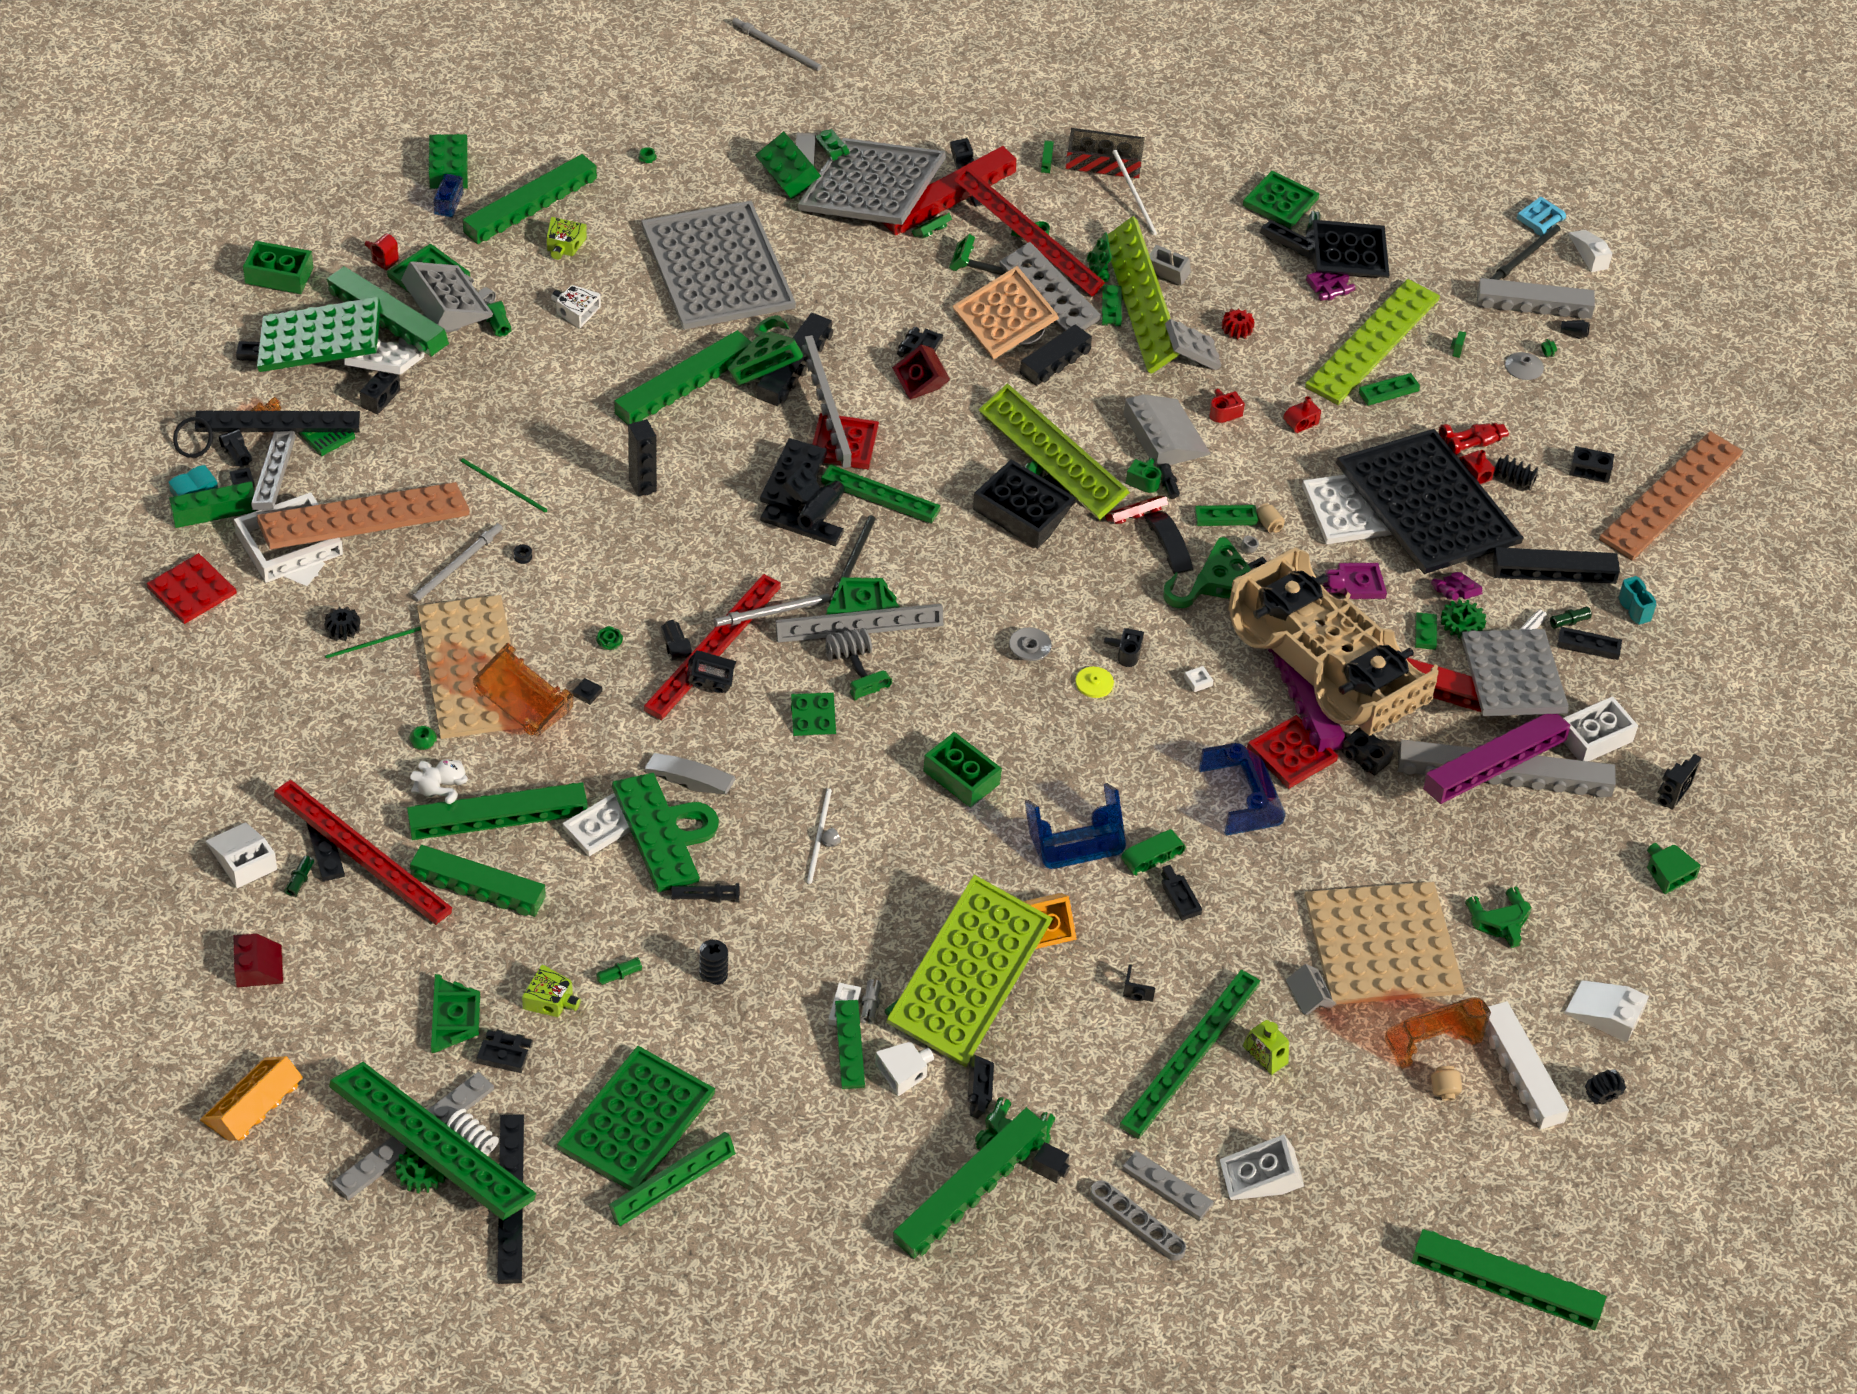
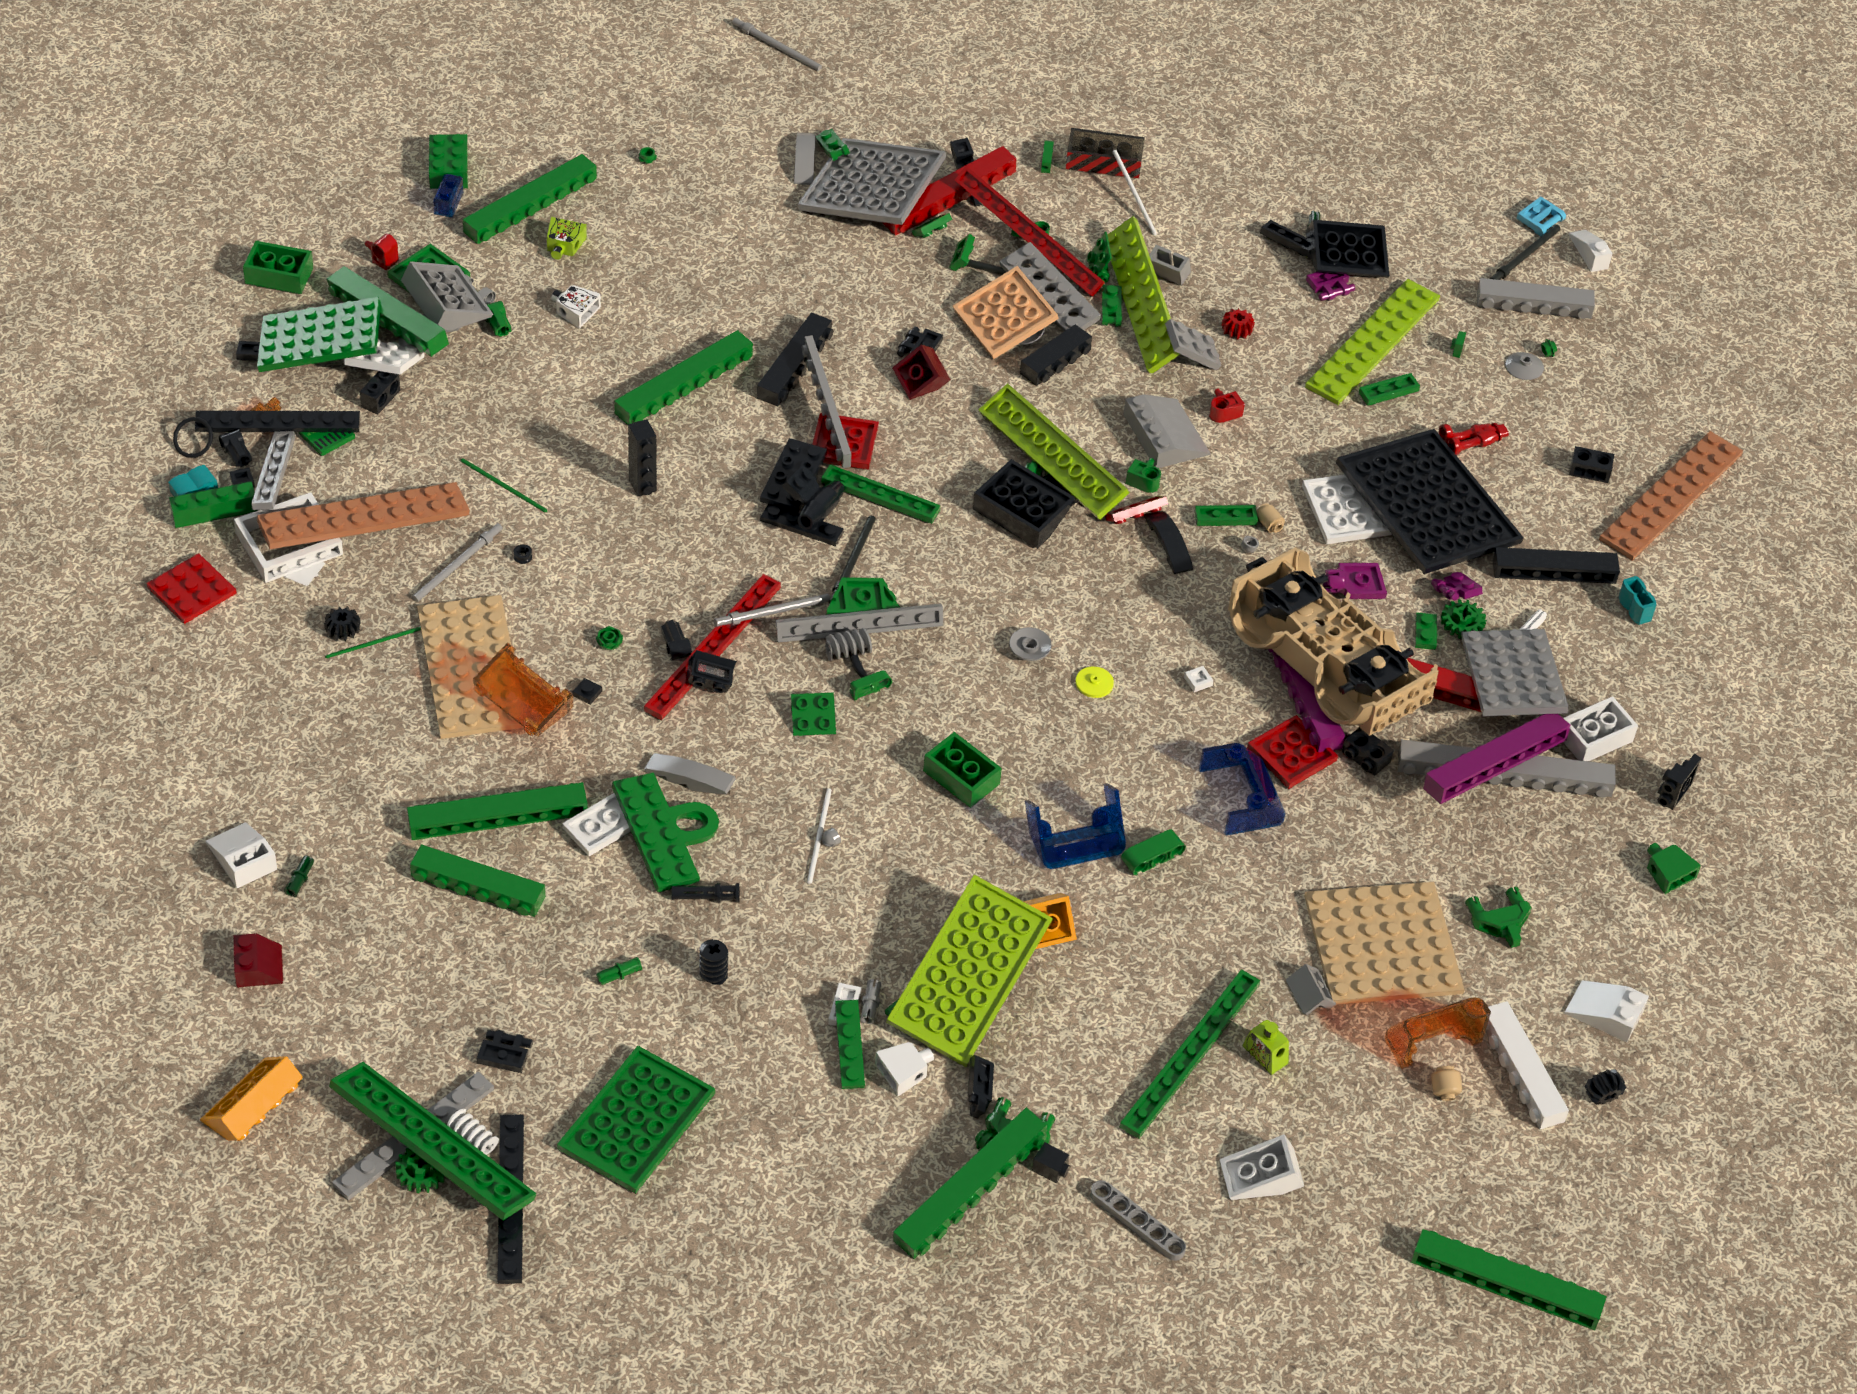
(326, 855): black plate -> none
(363, 852): red plate -> none
(422, 743): green plate -> none
(446, 773): white animal -> none
(454, 1014): green wing -> none
(549, 993): lime torso -> none
(672, 1179): green plate -> none
(718, 265): light grey plate -> none
(765, 350): green piece -> none
(787, 165): green brick -> none
(1129, 646): black piece -> none
(1138, 991): black bracket -> none
(1167, 1185): light grey plate -> none
(1169, 480): black axle -> none
(1180, 894): black hinge -> none
(1214, 578): green piece -> none
(1281, 199): green plate -> none
(1302, 415): red piece -> none
(1478, 466): red piece -> none
(1517, 472): black piece -> none
(1570, 617): dark green pin -> none
(1576, 328): black cone -> none
(1589, 643): black plate -> none

